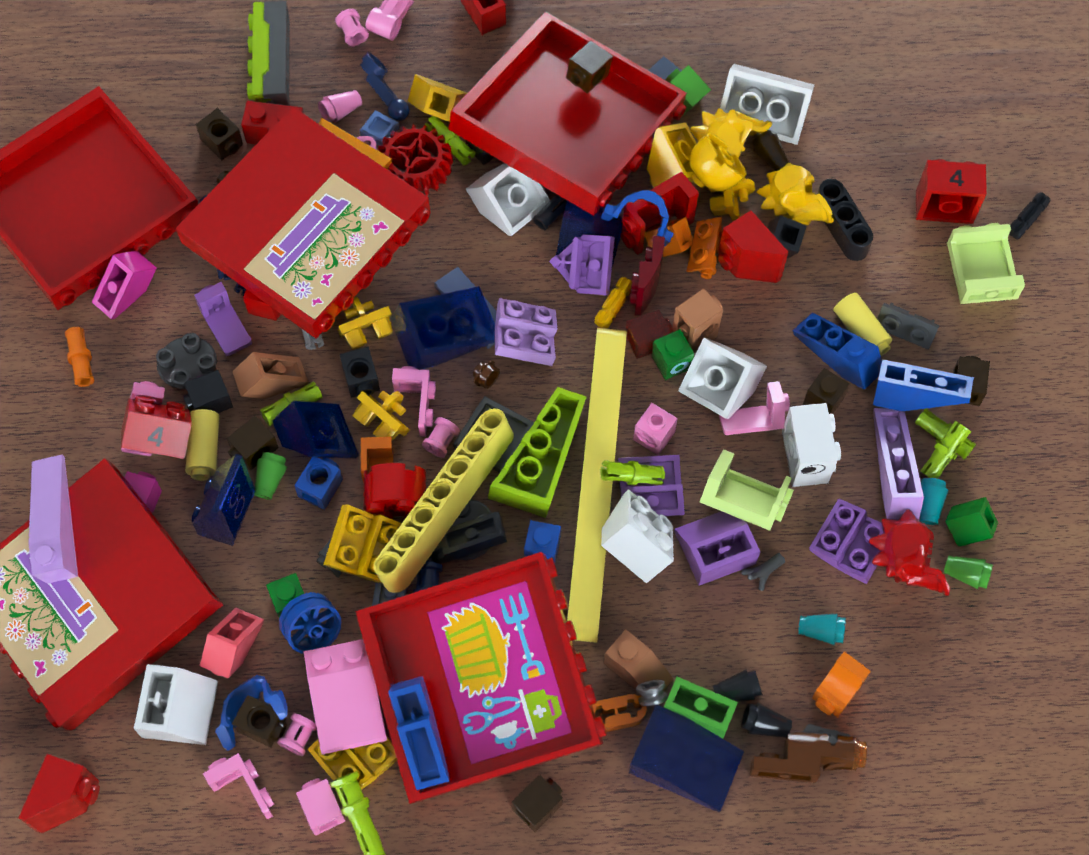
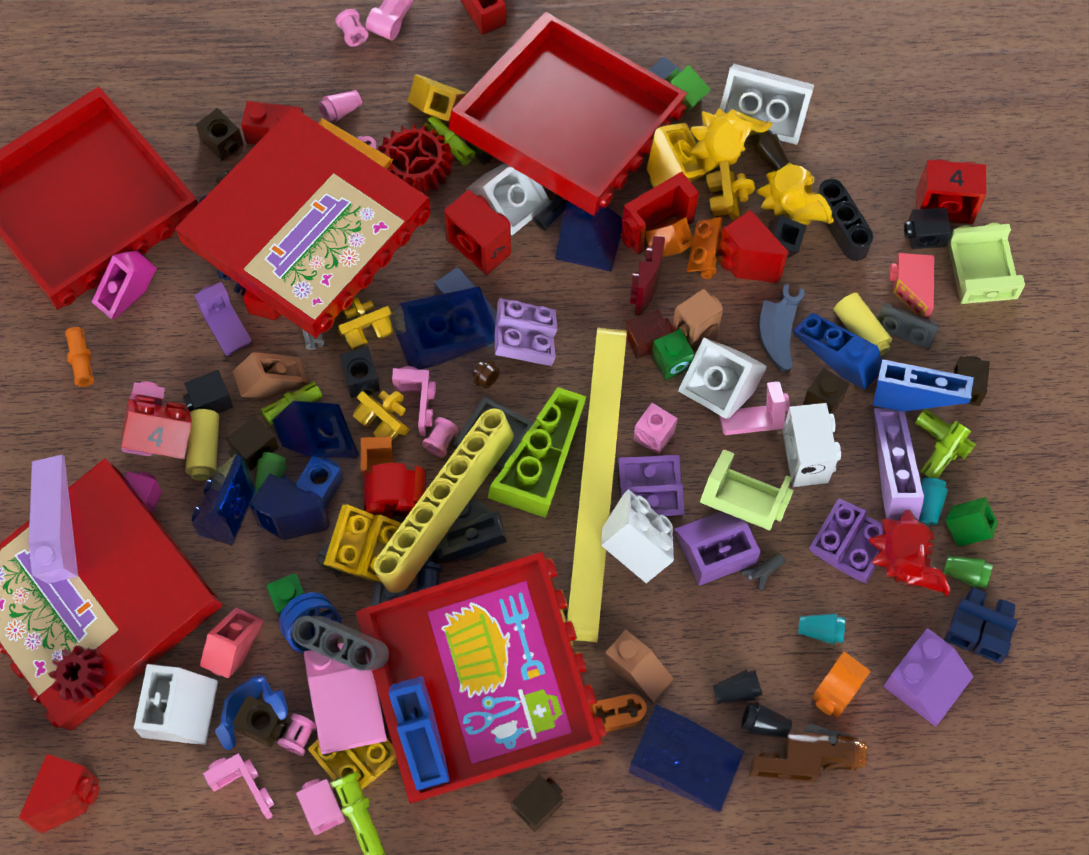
(68, 671): none -> dark red gear
(185, 360): dark grey dish -> none
(269, 53): piece -> none
(288, 510): none -> clear blue slope
(326, 643): none -> dark grey beam
(378, 127): medium blue tile -> none
(397, 108): dark blue piece -> none
(478, 231): none -> red brick
(542, 538): blue brick -> none
(587, 264): medium lavender slope -> none
(589, 67): dark brown brick -> none
(613, 211): blue helmet -> none
(613, 303): yellow axle -> none
(632, 473): lime pin -> none
(651, 692): flat silver bush -> none
(701, 706): bright green brick -> none
(714, 164): yellow cylinder -> none
(776, 327): none -> sand blue piece
(914, 282): none -> coral slope
(928, 228): none -> black brick
(929, 677): none -> medium lavender slope
(995, 626): none -> dark blue hips
(1029, 215): black axle -> none

